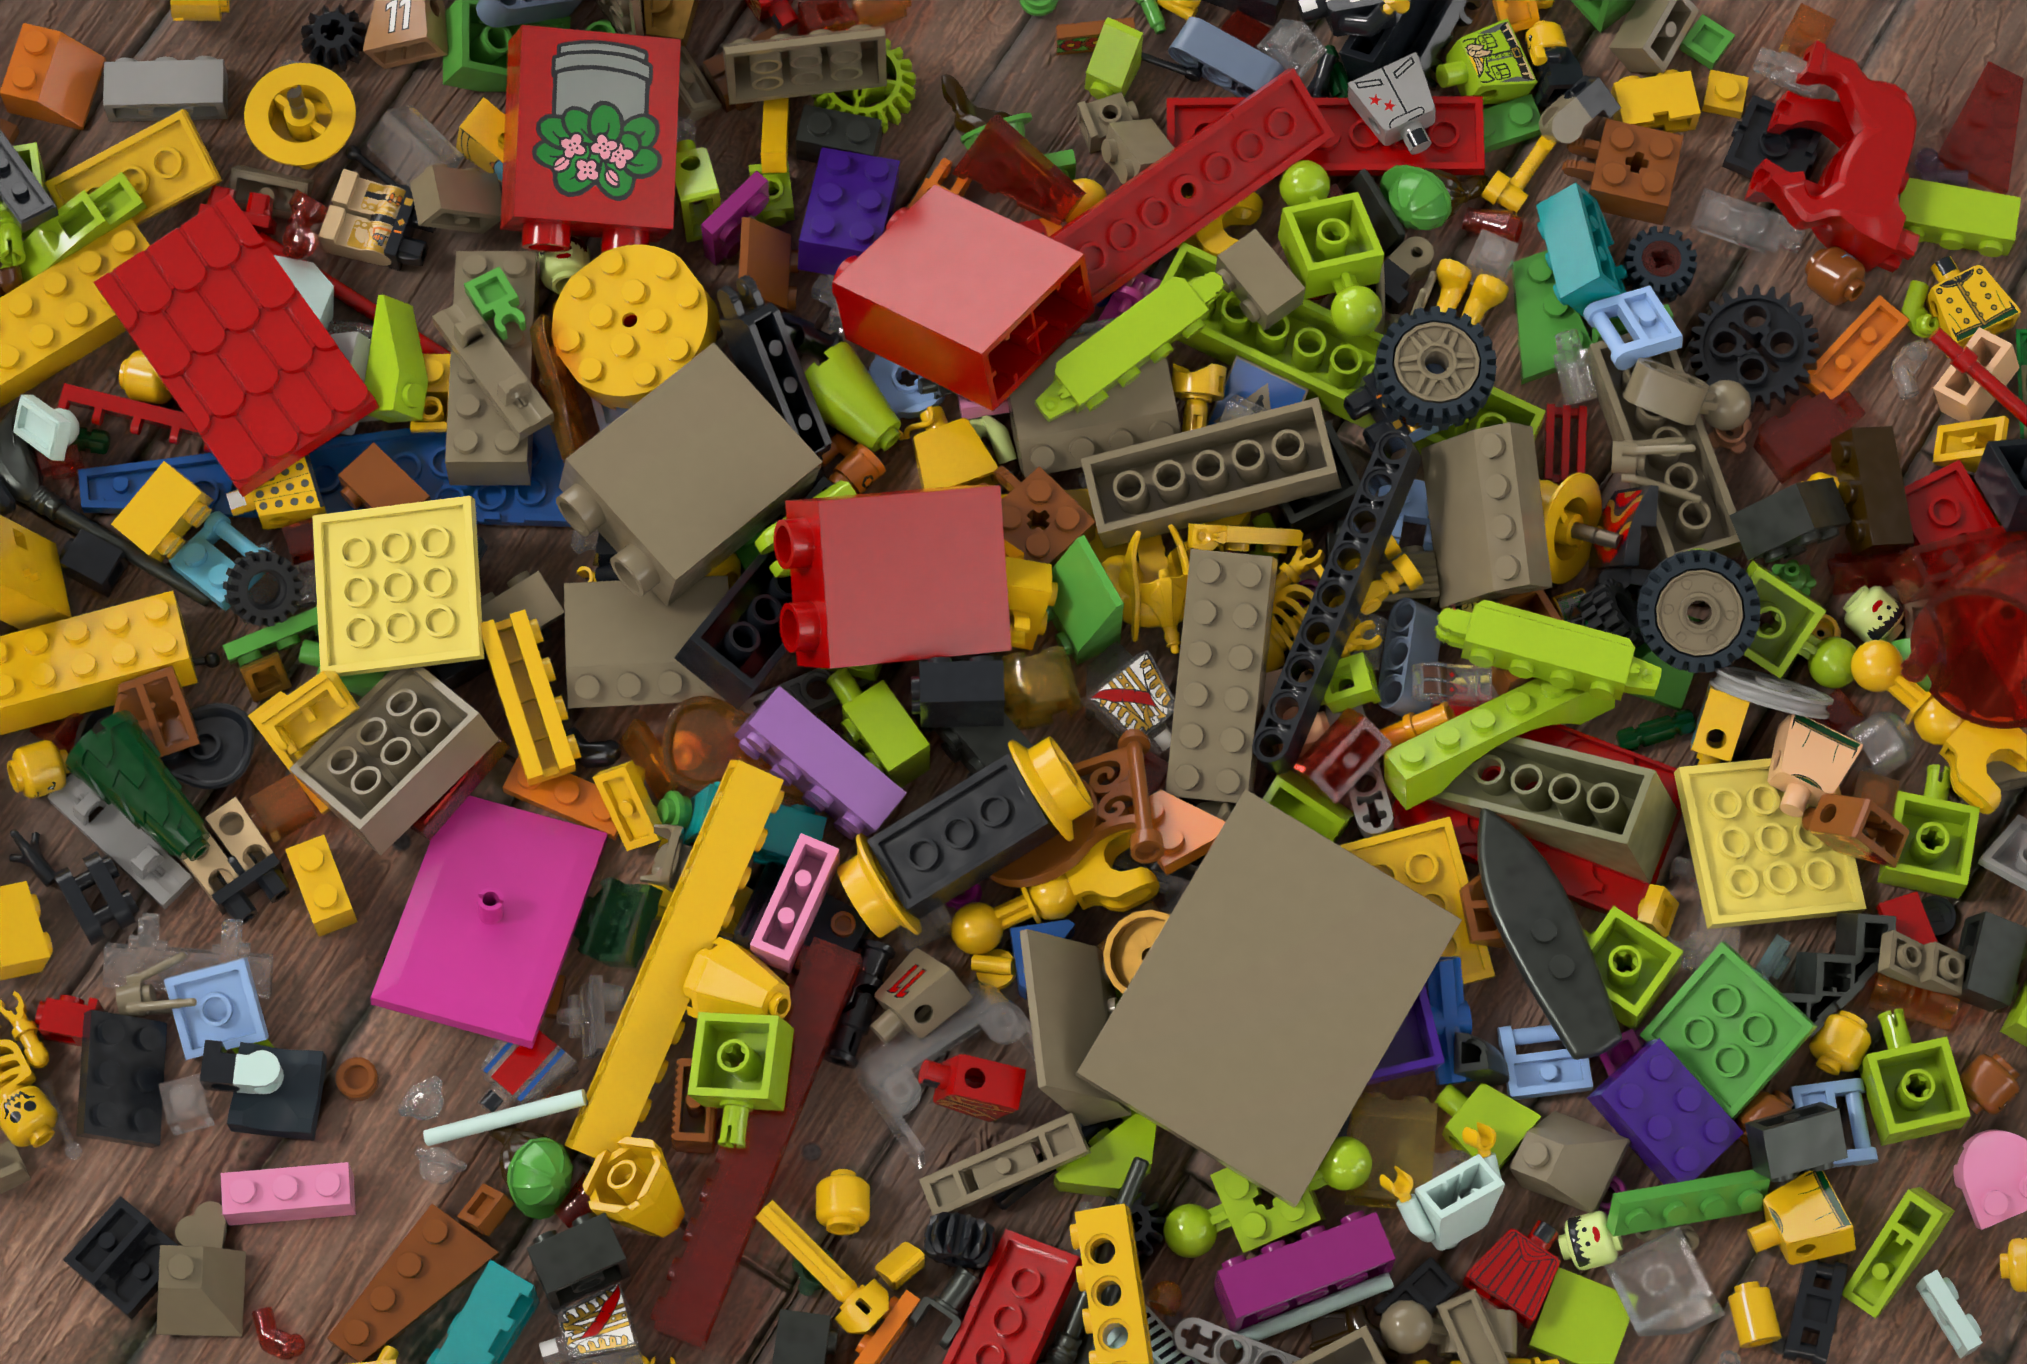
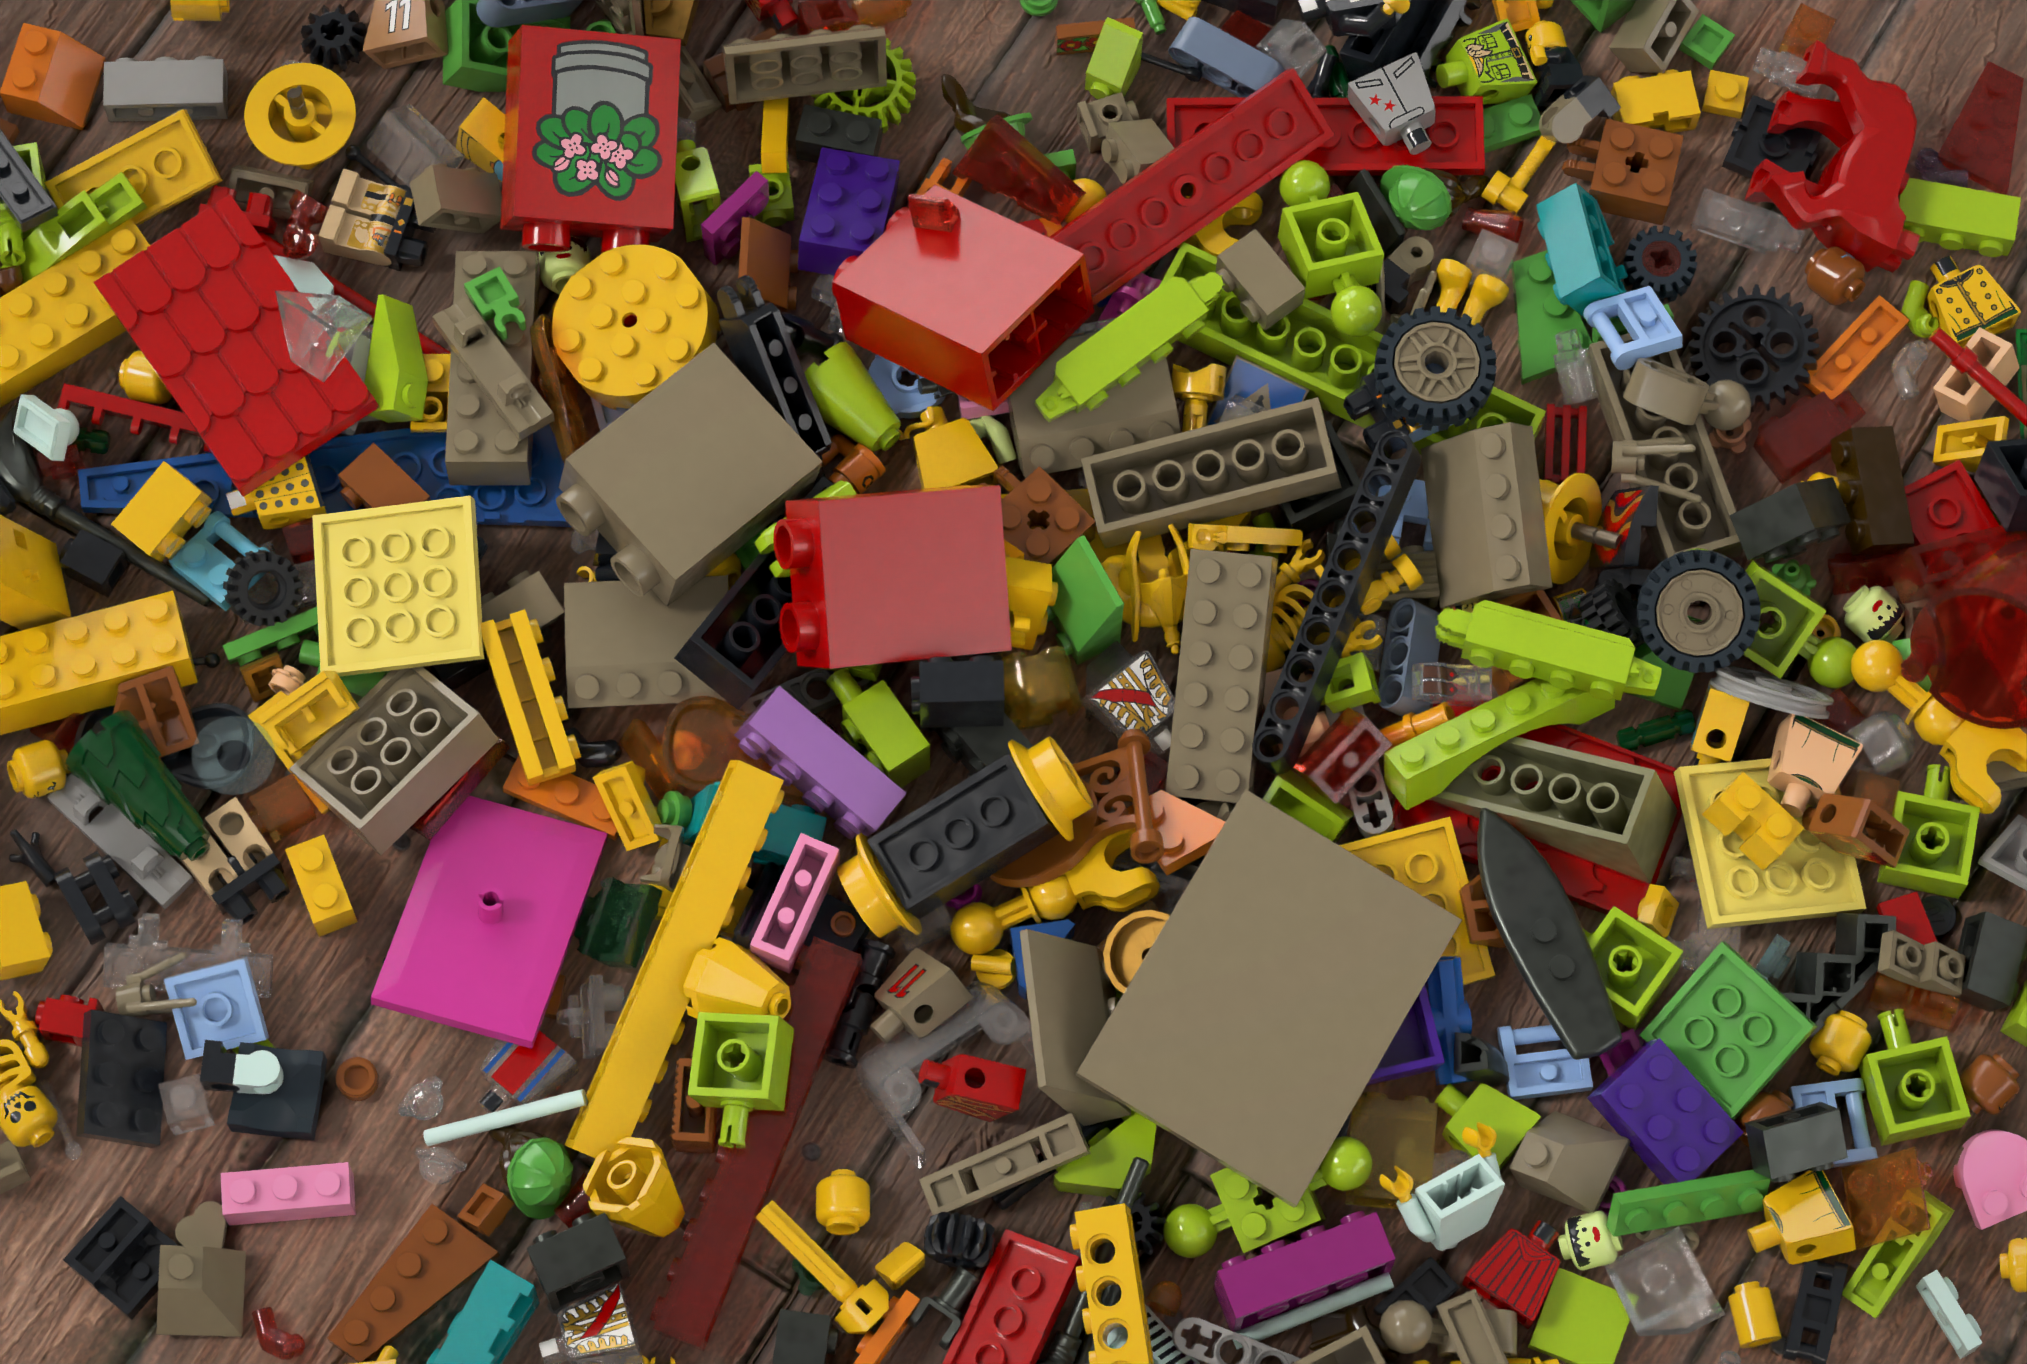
(233, 782): none -> clear light blue piece
(286, 679): none -> light nougat plate
(319, 329): none -> clear slope
(933, 212): none -> clear red slope
(1755, 819): none -> yellow brick
(1887, 1197): none -> clear orange hinge

